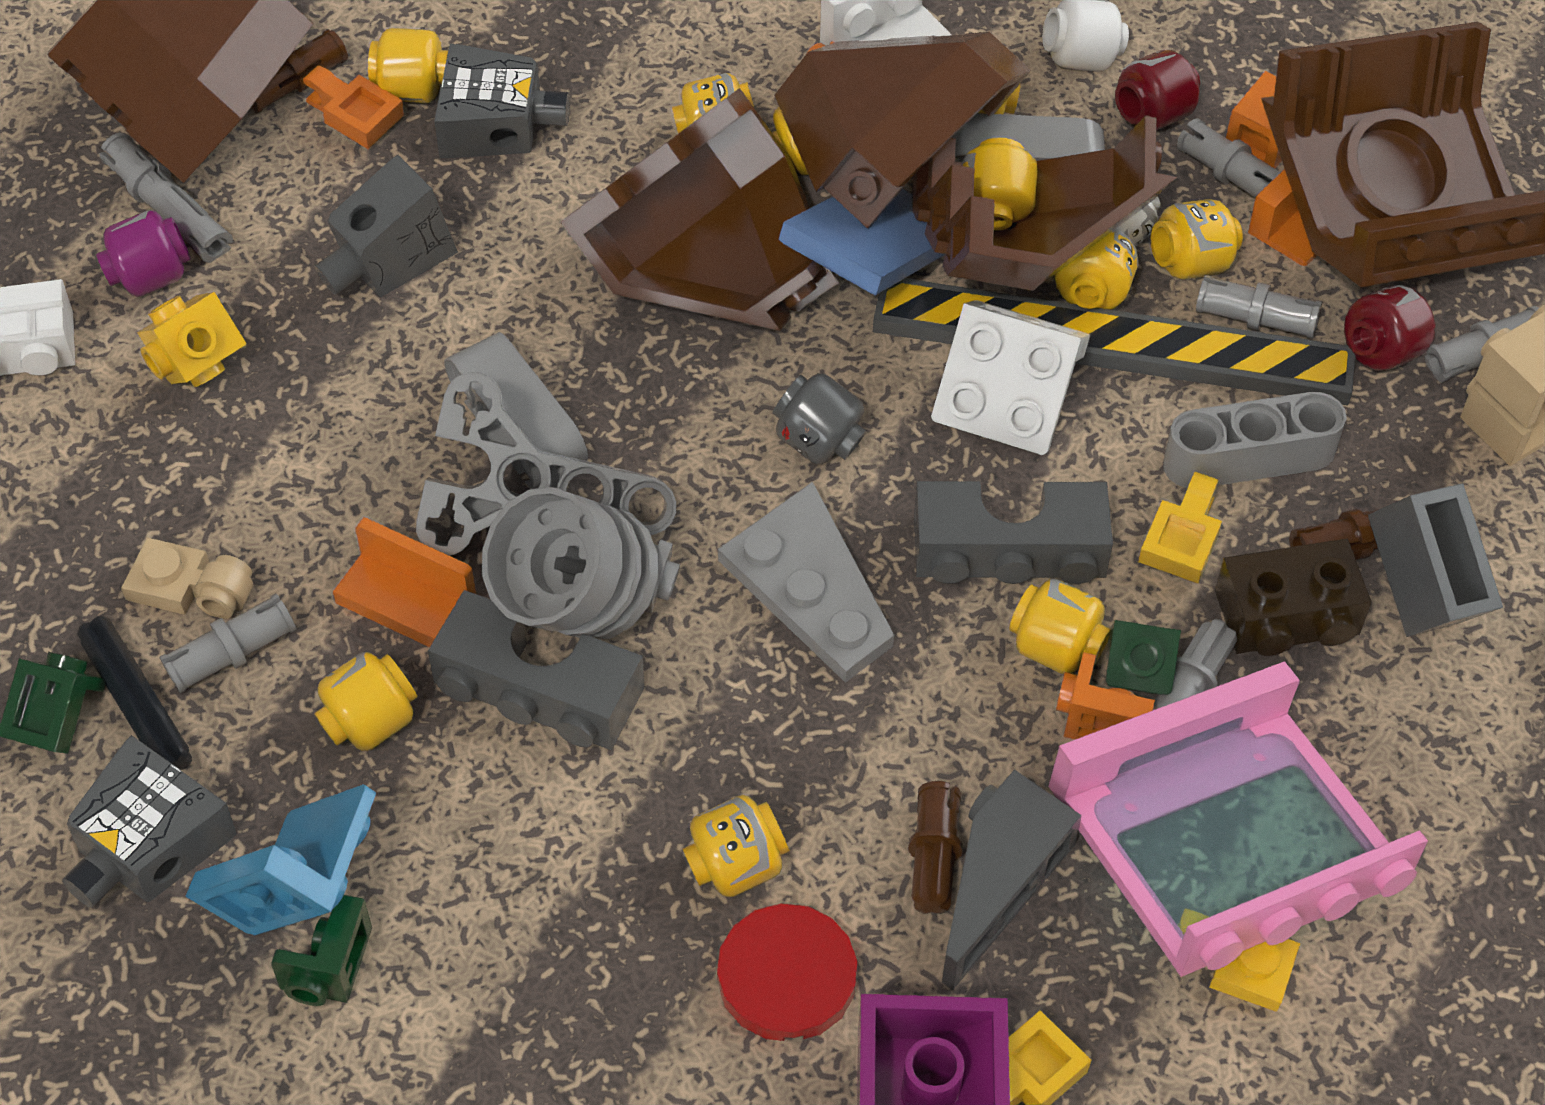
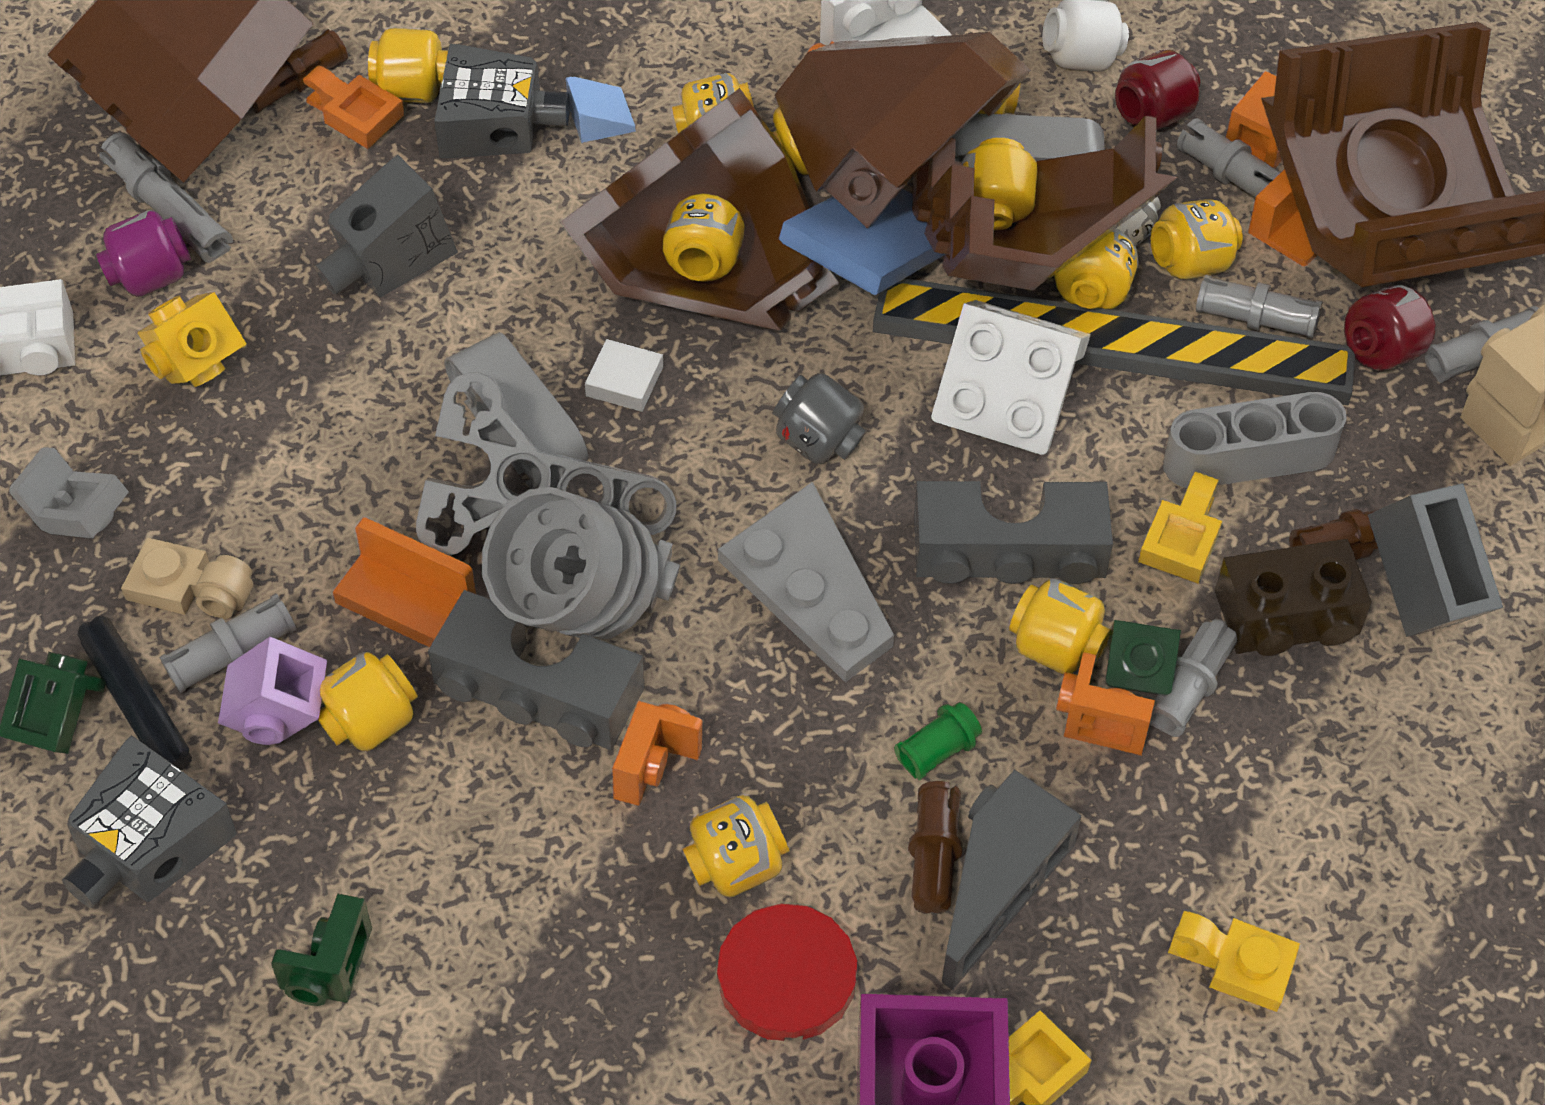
(66, 499): none -> light grey bracket
(272, 692): none -> lavender brick
(295, 876): dark azure bracket -> none
(598, 109): none -> light blue slope
(624, 375): none -> white tile
(646, 747): none -> orange bracket
(703, 237): none -> yellow head
(939, 739): none -> green pin
(1226, 822): panel -> none

